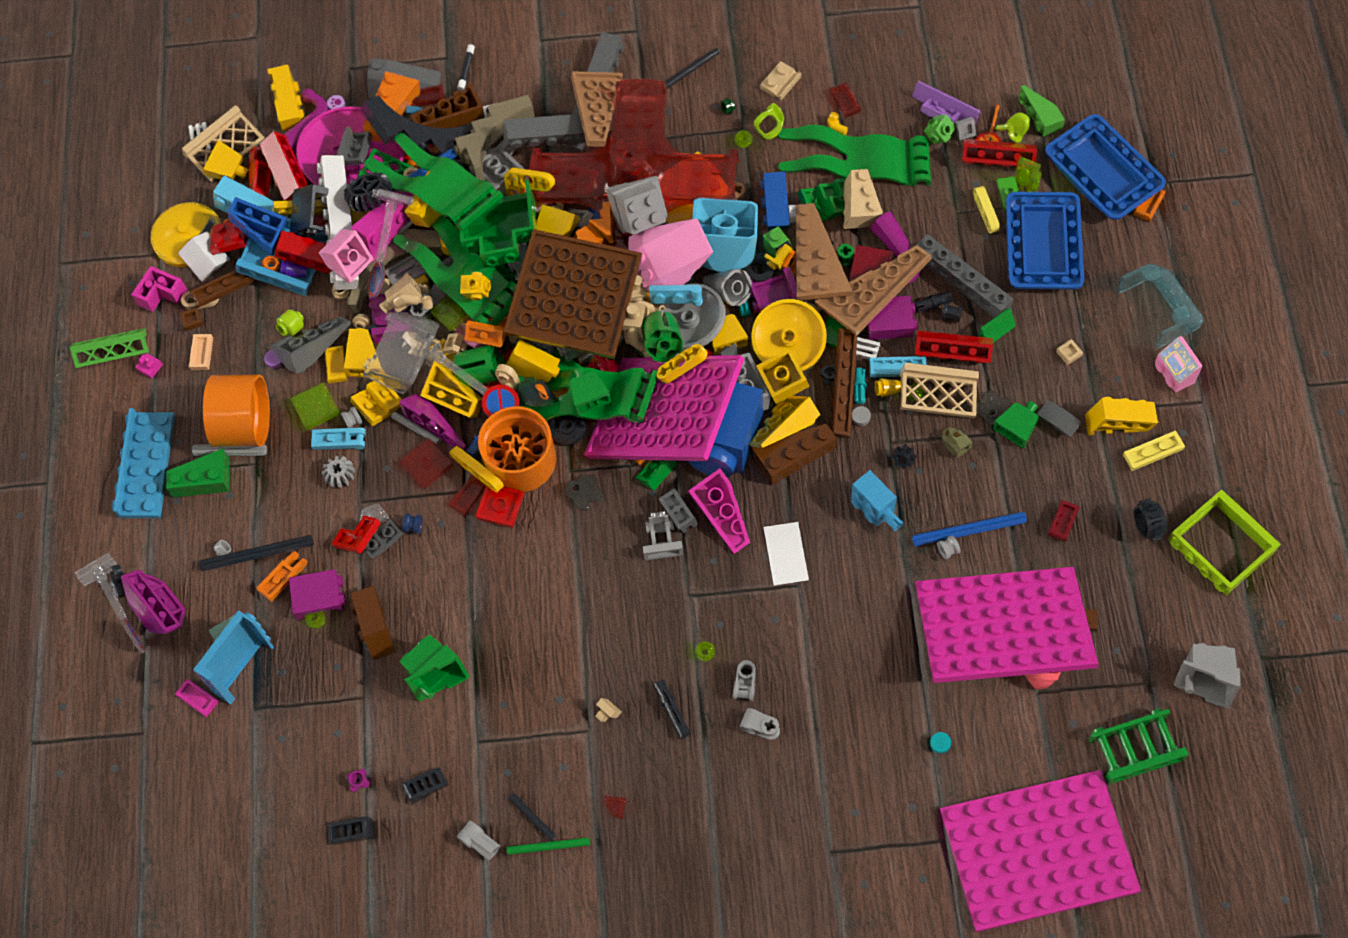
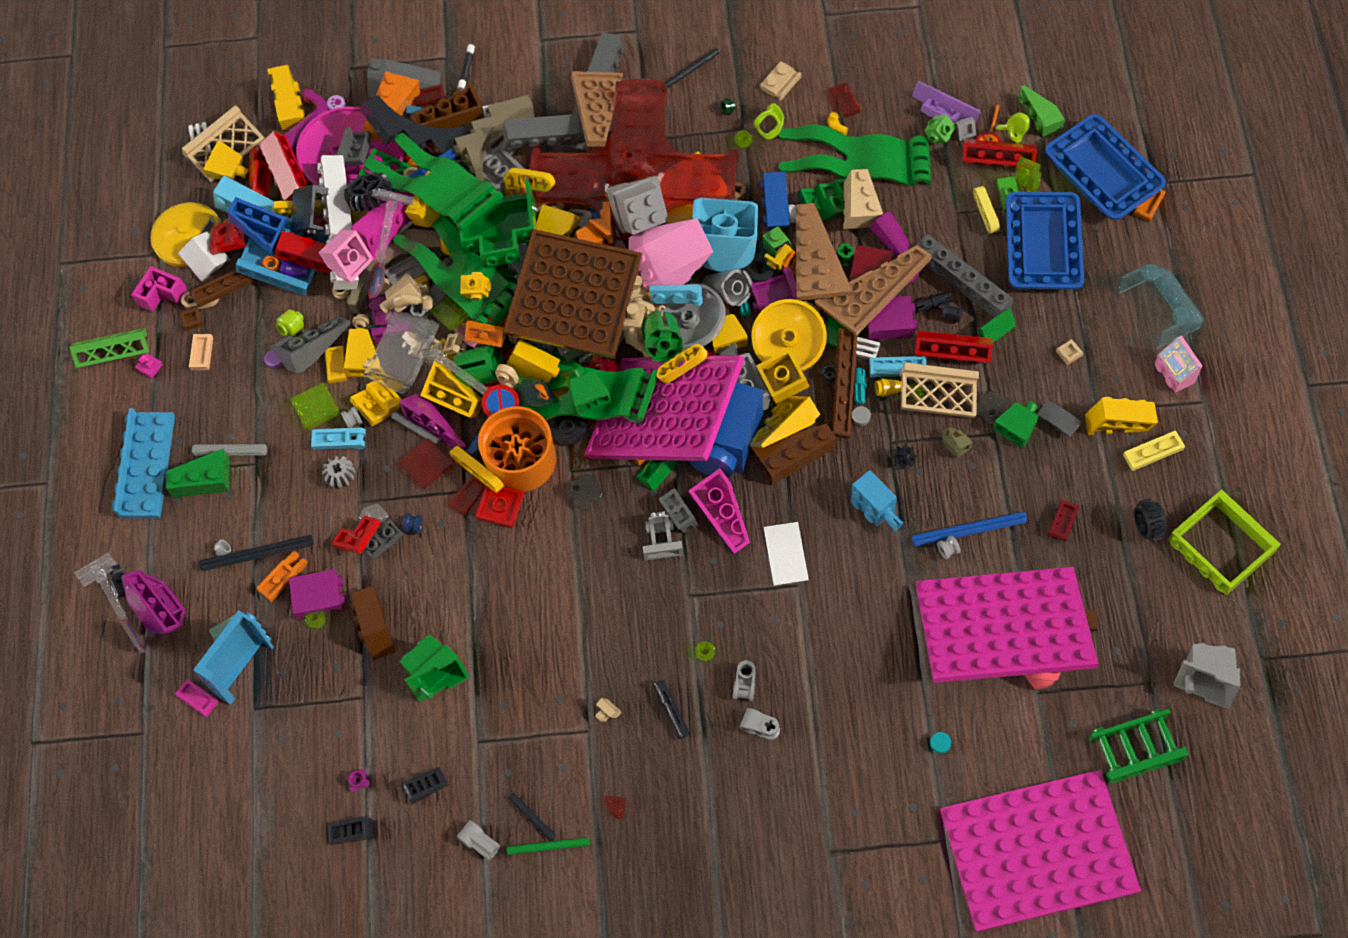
(236, 410): orange wheel -> none

